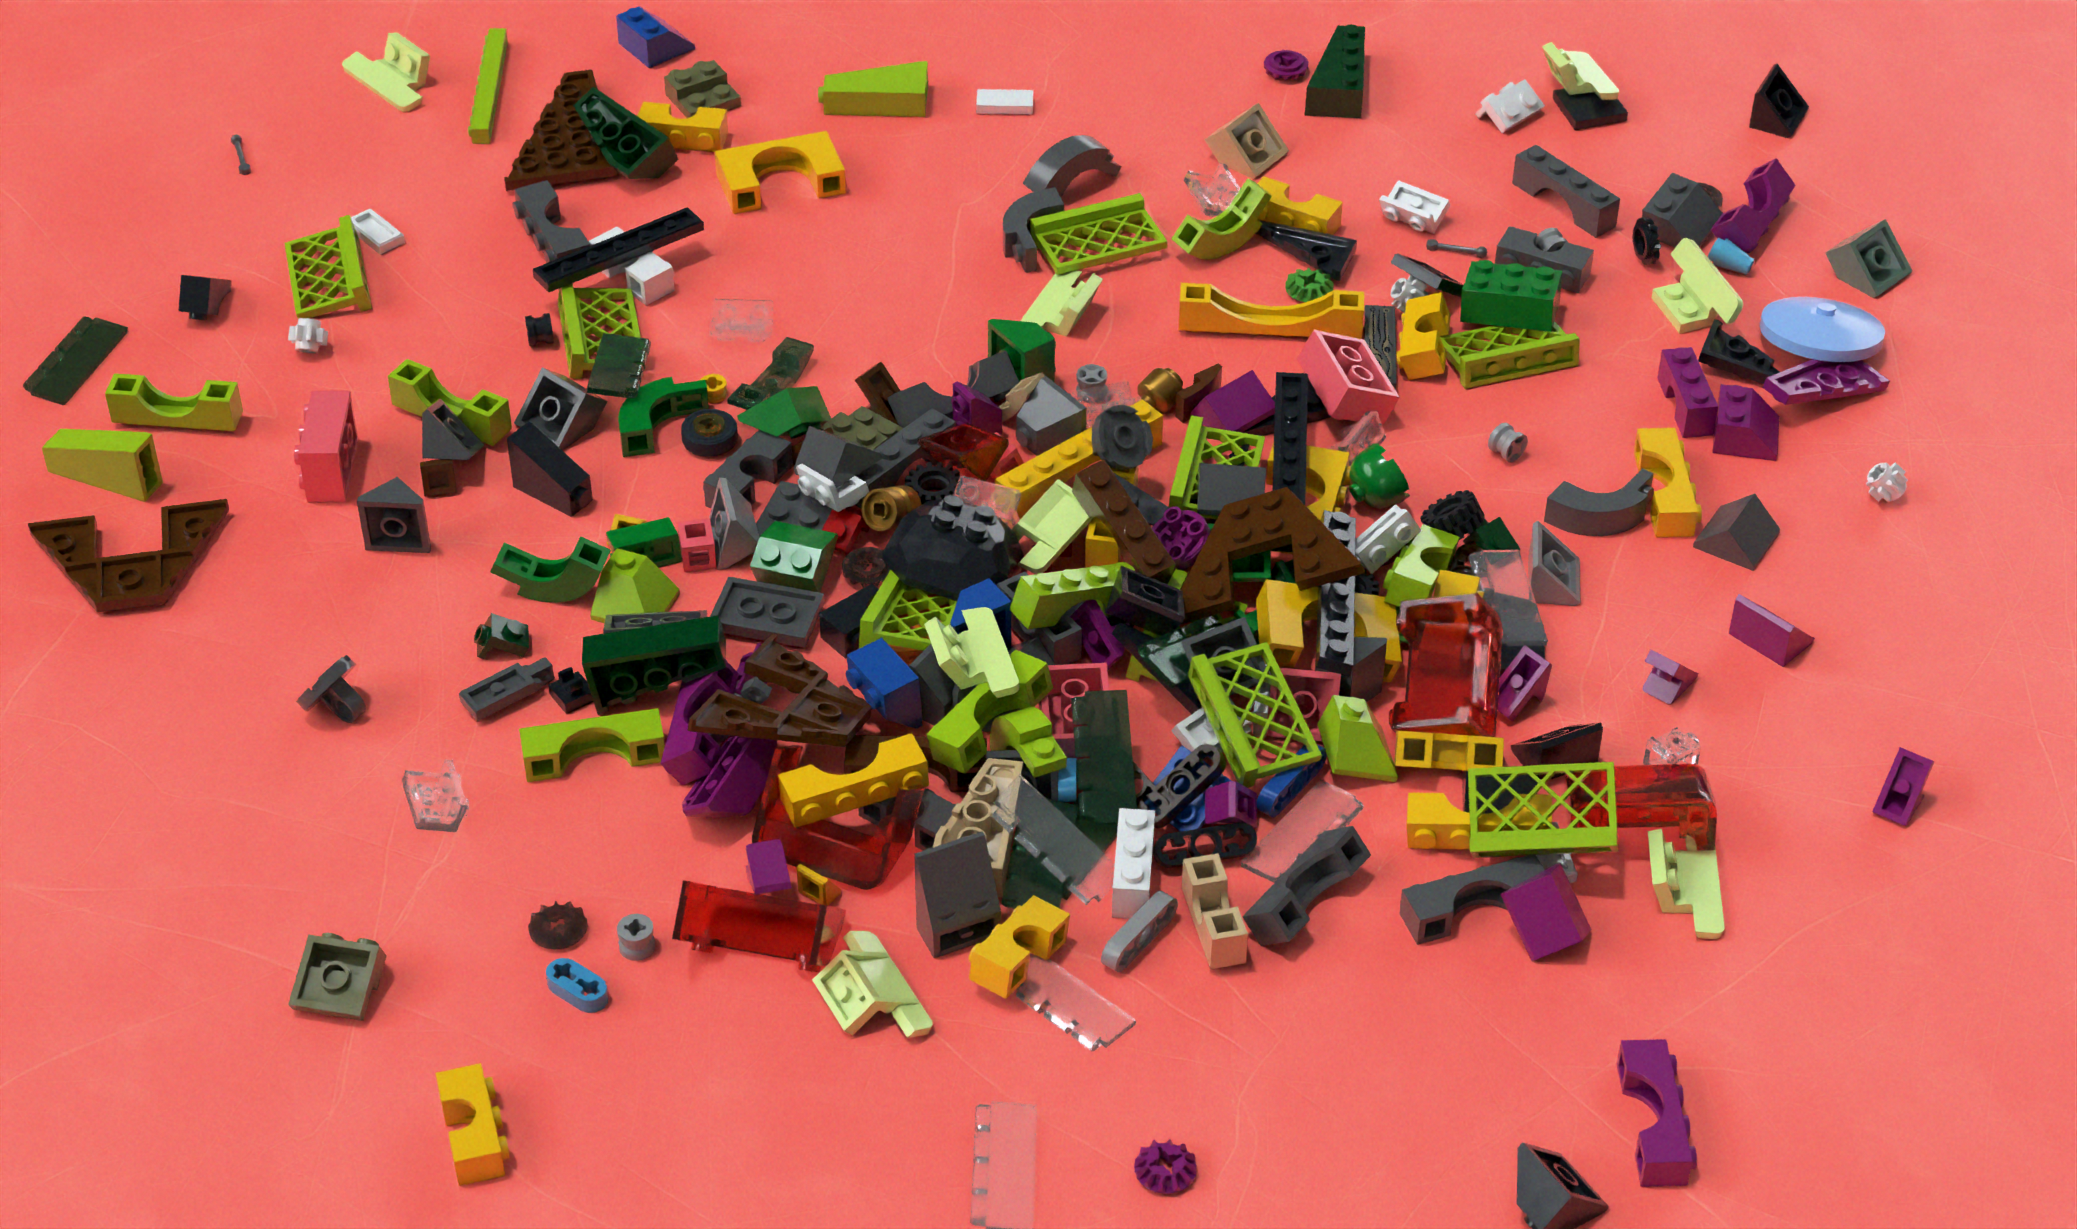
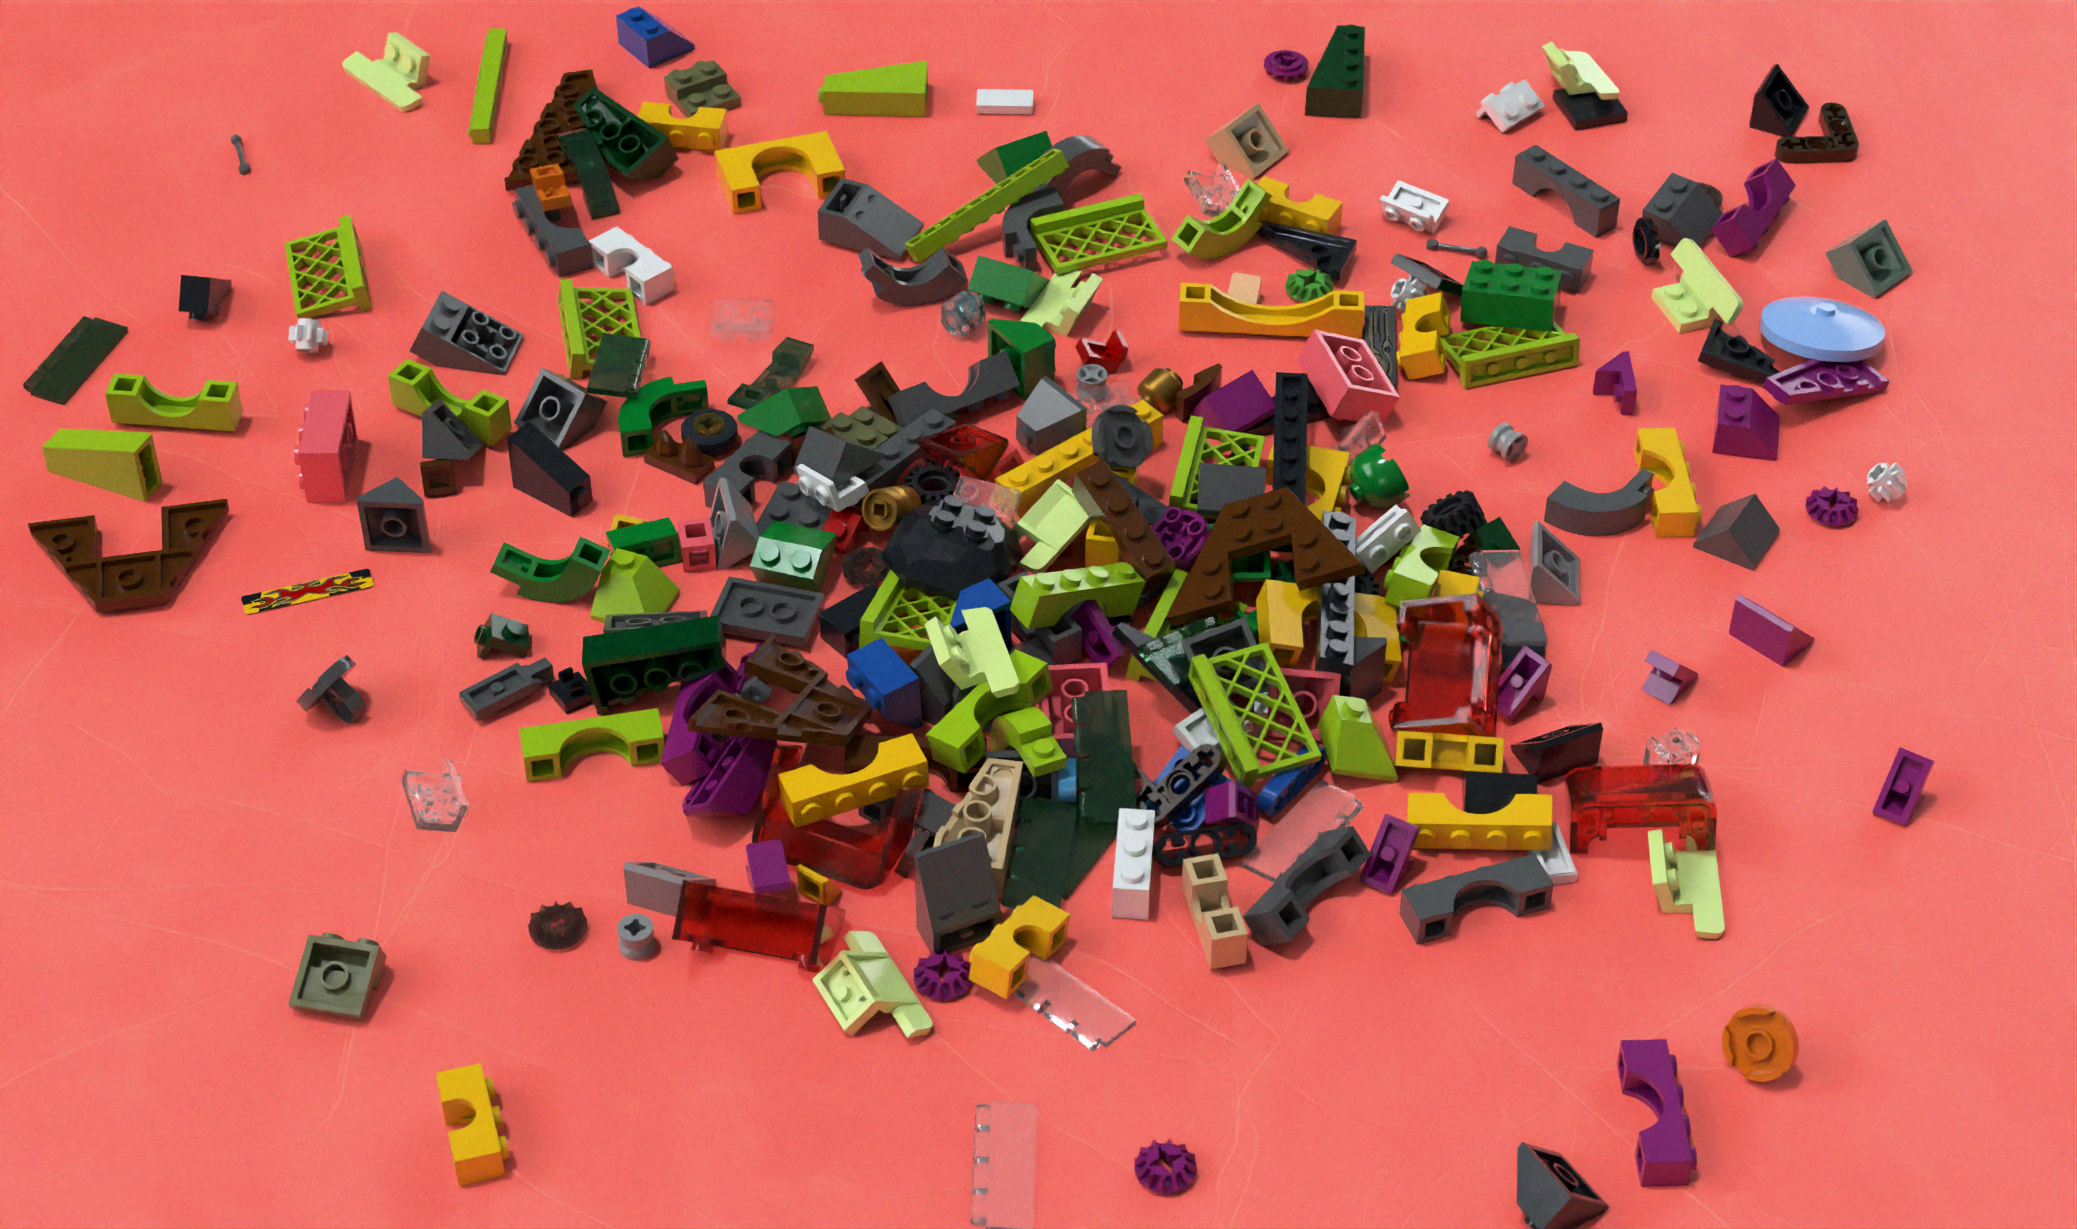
(307, 591): none -> sticker
(377, 231): white tile -> none
(465, 338): none -> dark grey slope
(539, 329): black wheel -> none
(551, 187): none -> orange slope
(580, 981): dark azure beam -> none
(590, 172): none -> clear green slope
(617, 249): black tile -> none
(657, 885): none -> slope
(679, 459): none -> reddish brown tile
(716, 387): yellow bush -> none
(865, 218): none -> dark grey slope
(914, 285): none -> arch
(915, 845): none -> clear smoke tile
(953, 985): none -> magenta gear
(963, 313): none -> clear light blue head
(975, 408): magenta slope -> none
(986, 205): none -> lime piece
(1006, 283): none -> green slope
(1013, 156): none -> green slope
(1018, 395): tan slope -> none
(1049, 830): clear windscreen -> none
(1107, 355): none -> red bracket
(1139, 931): light grey beam -> none
(1146, 602): black slope -> none
(1245, 287): none -> light nougat slope
(1390, 854): none -> magenta slope
(1543, 841): lime fence -> none
(1546, 912): magenta slope -> none
(1550, 240): light grey wheel -> none
(1618, 380): none -> magenta slope
(1695, 404): magenta arch -> none
(1729, 256): medium azure cone -> none
(1760, 1043): none -> orange tile
(1819, 509): none -> magenta gear
(1832, 146): none -> dark brown beam

